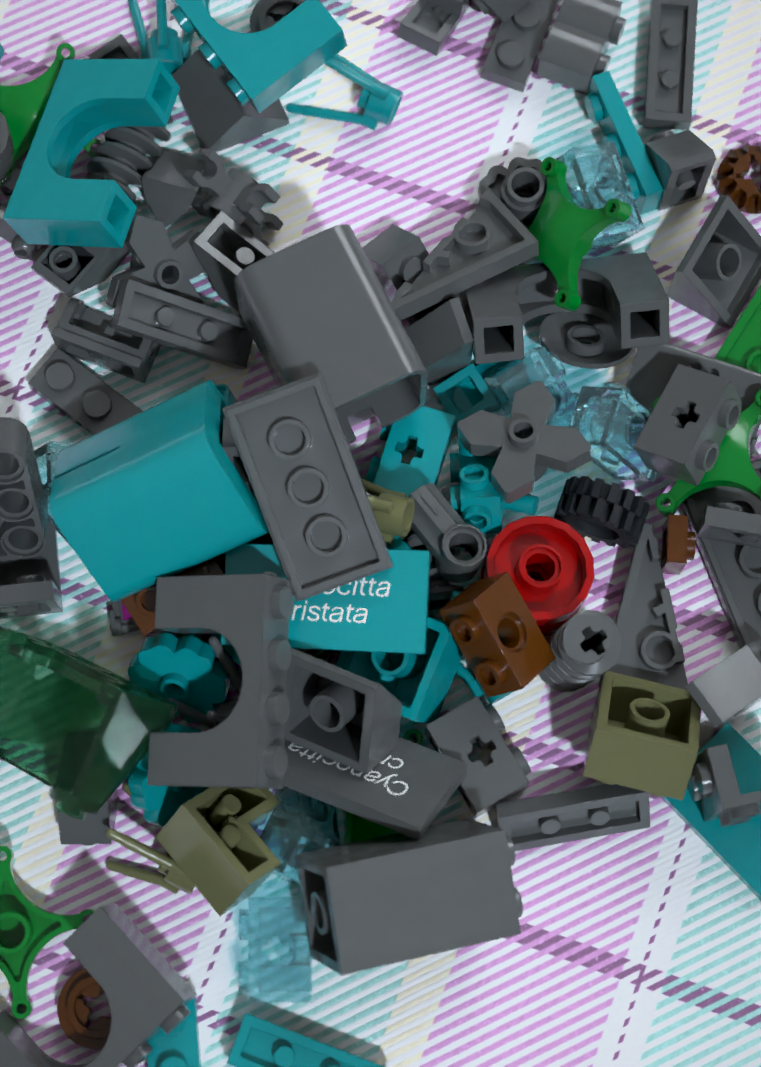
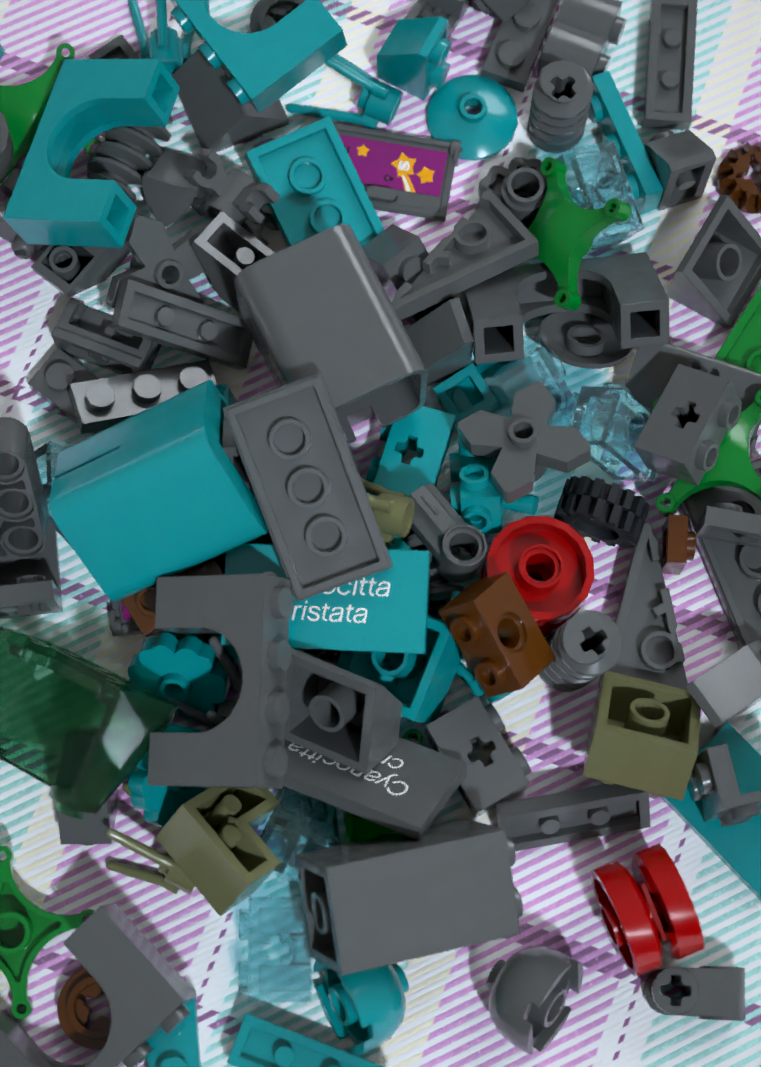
(116, 398): none -> plate
(314, 183): none -> teal plate
(363, 1004): none -> teal cylinder
(403, 168): none -> door
(416, 55): none -> teal slope
(479, 134): none -> teal dish
(531, 995): none -> dark grey cylinder
(559, 106): none -> dark grey piece
(647, 909): none -> red wheel
(705, 992): none -> dark grey piece

